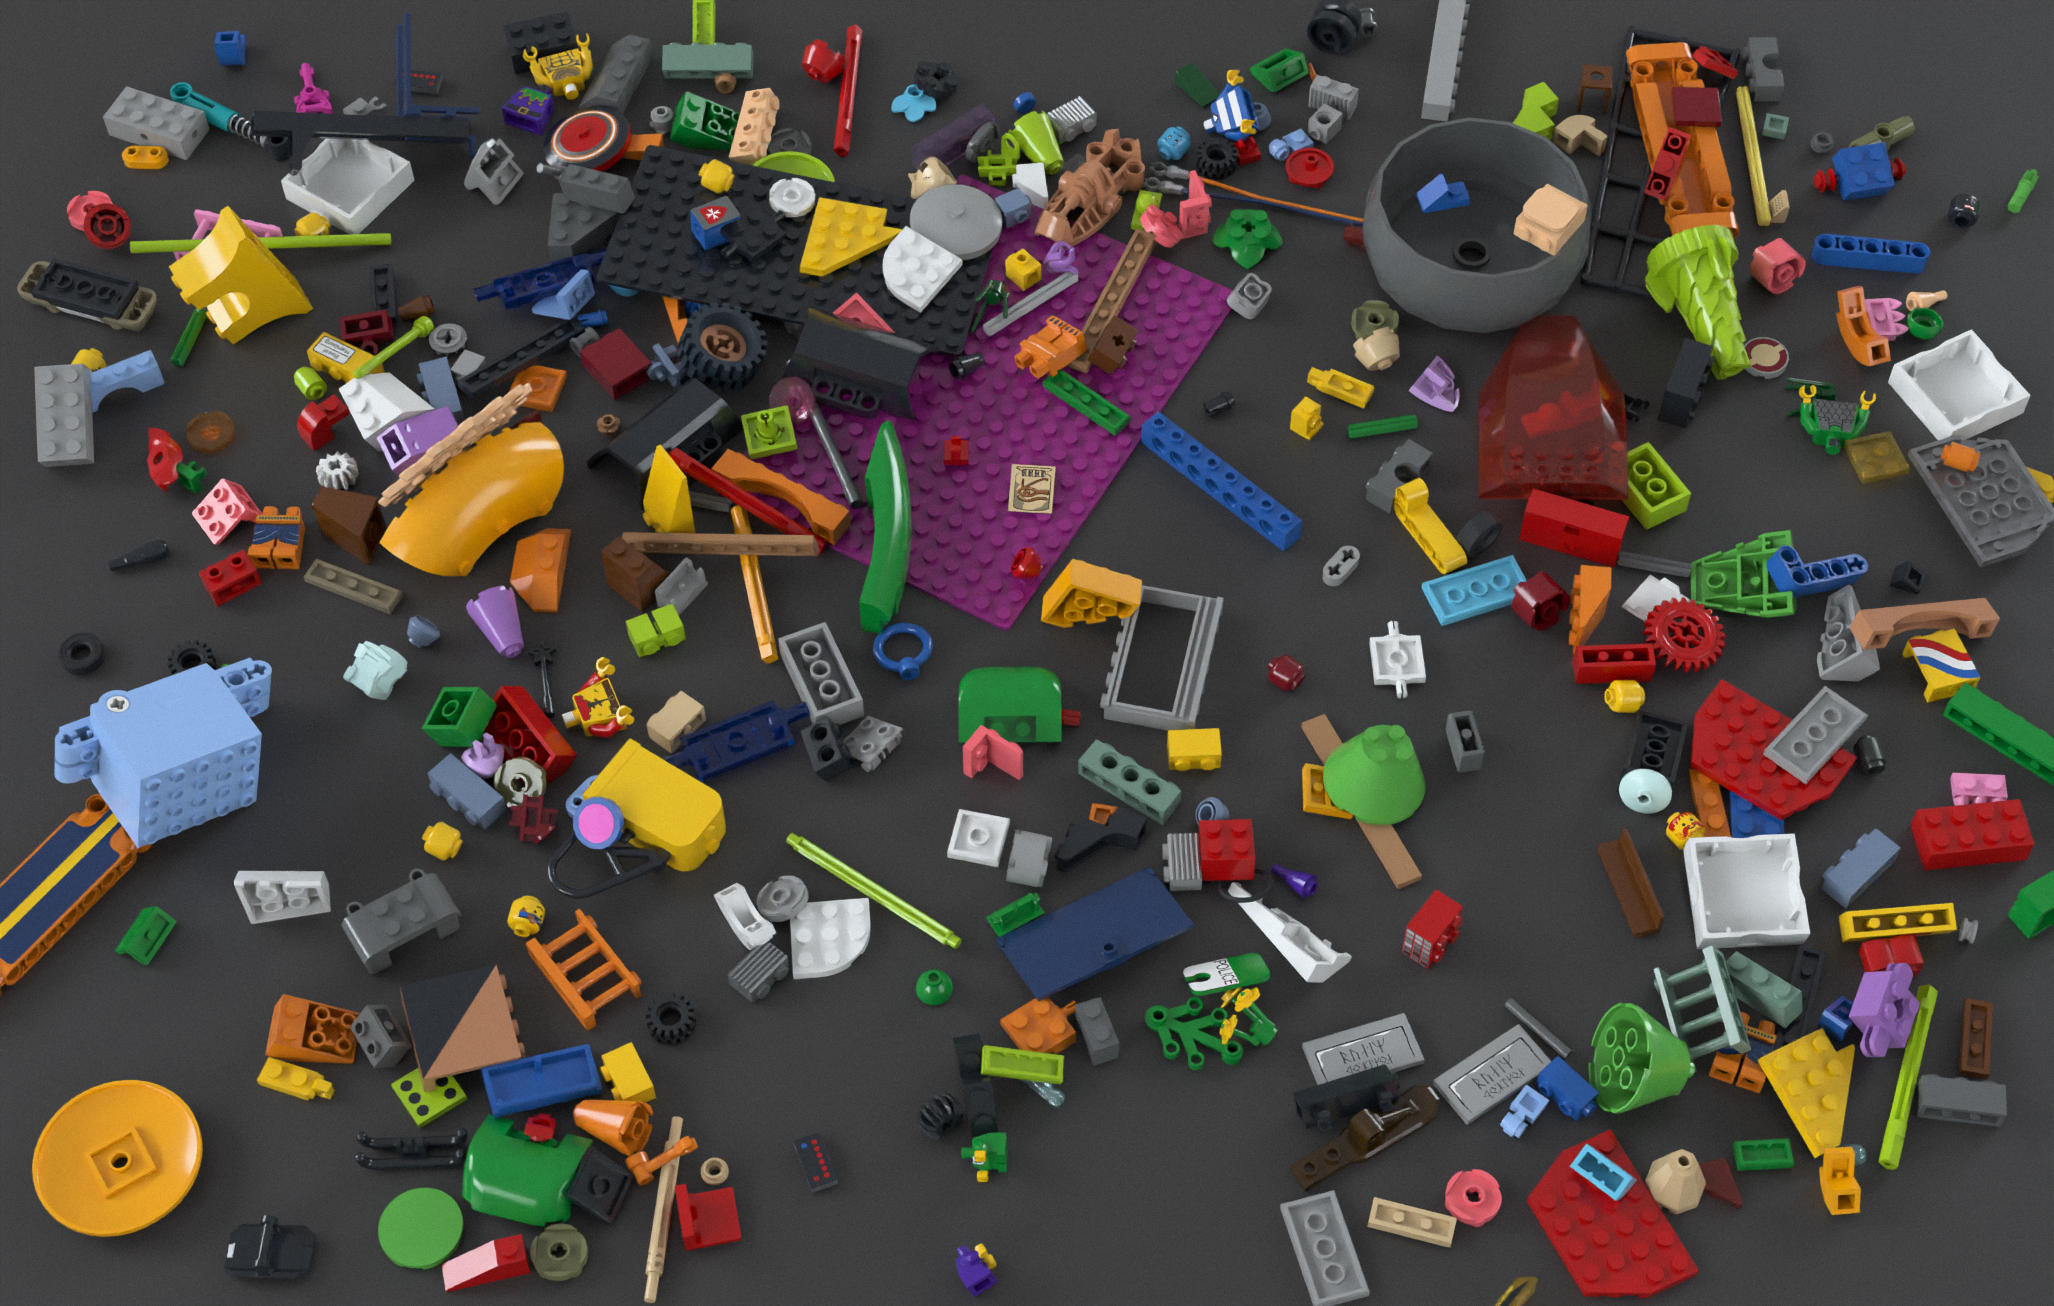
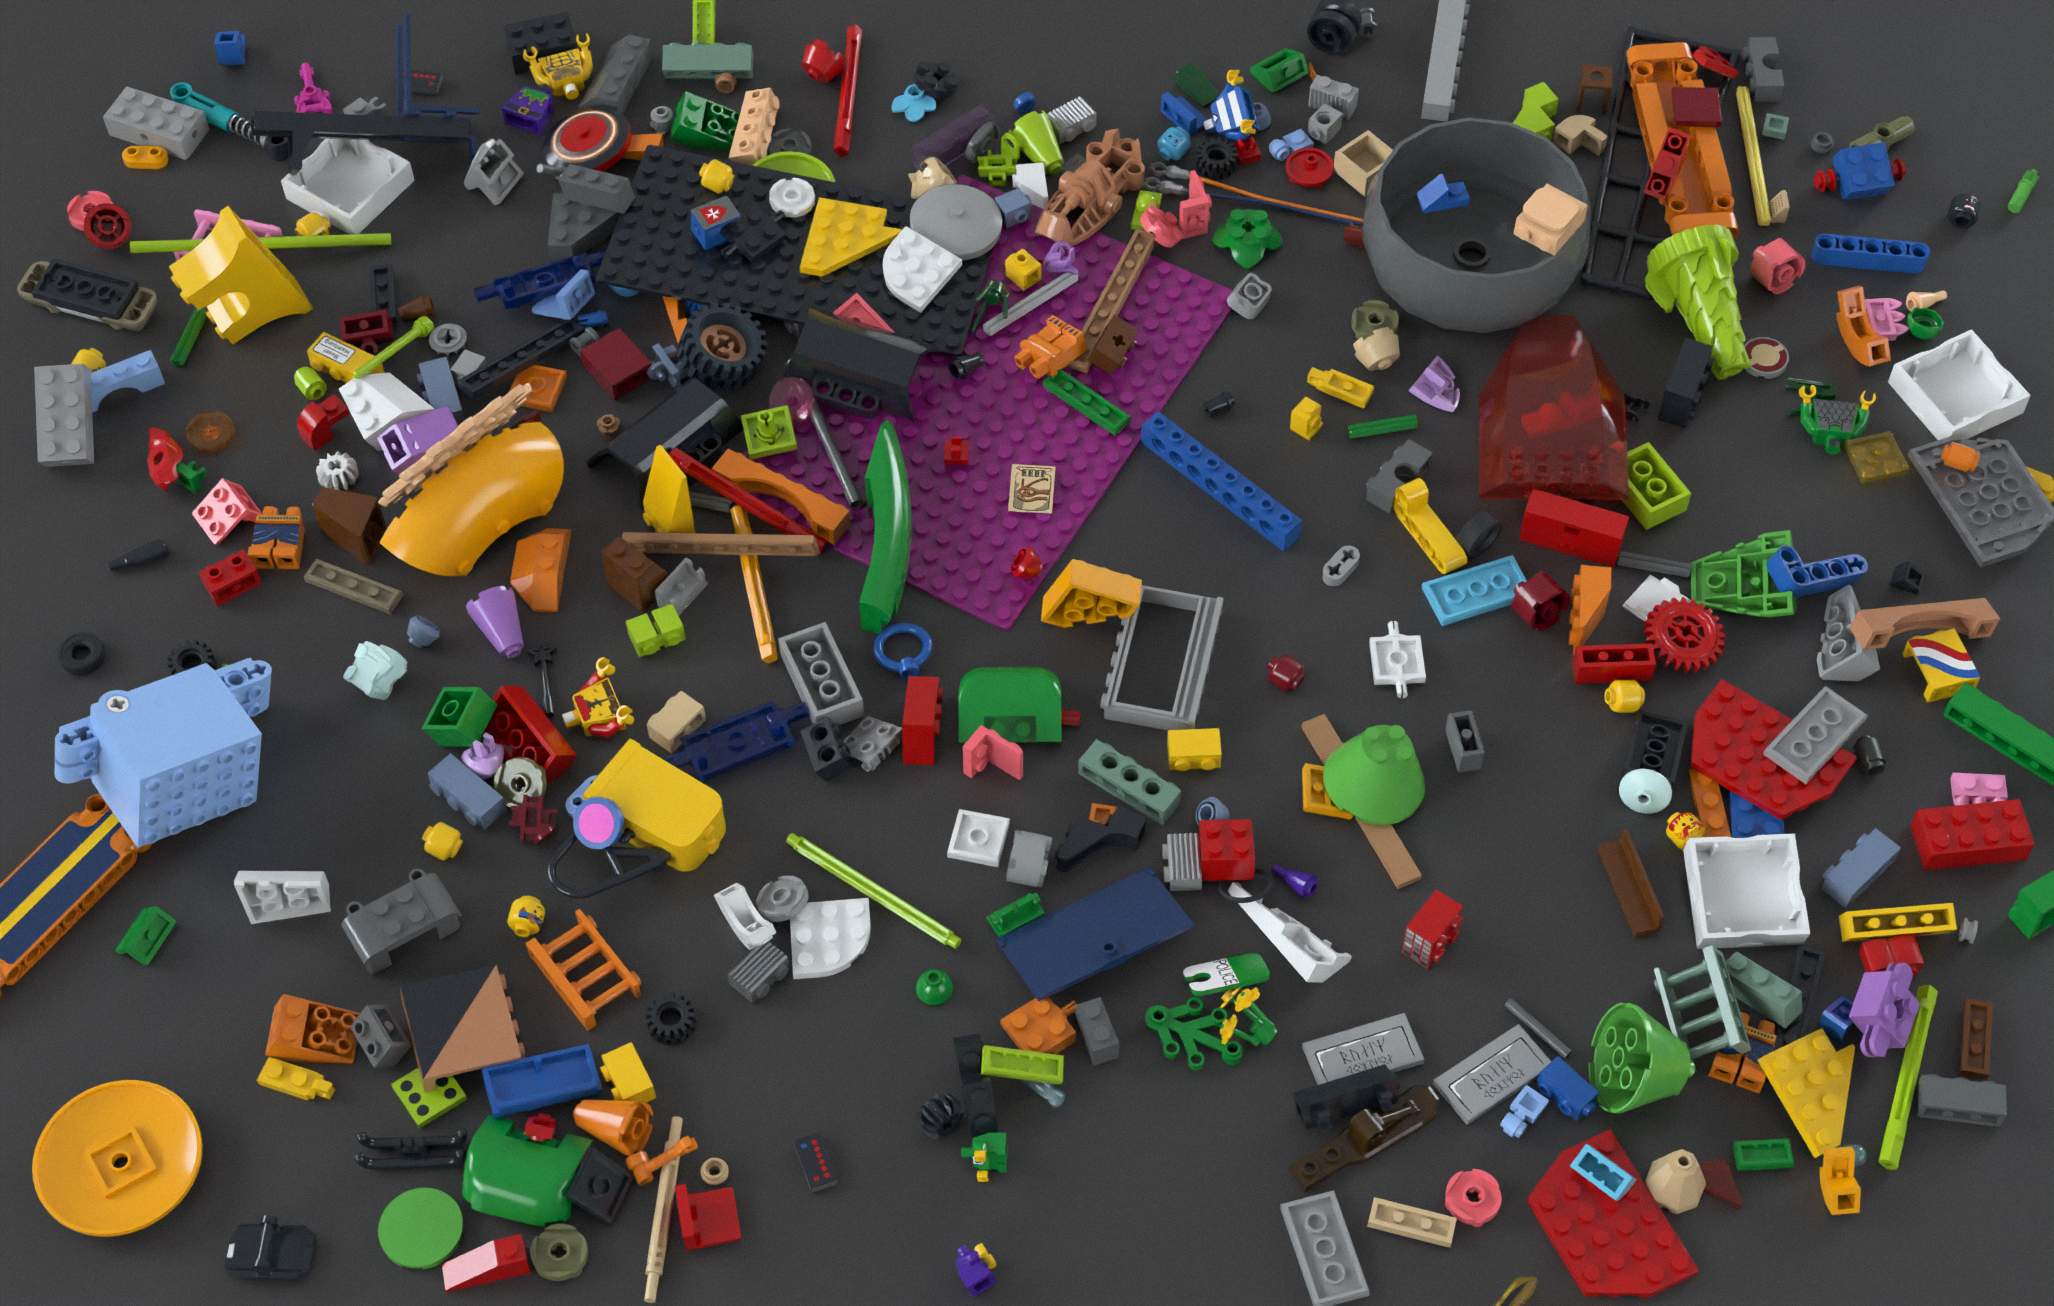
(920, 719): none -> red wedge
(1182, 113): none -> blue panel
(1361, 160): none -> tan piece

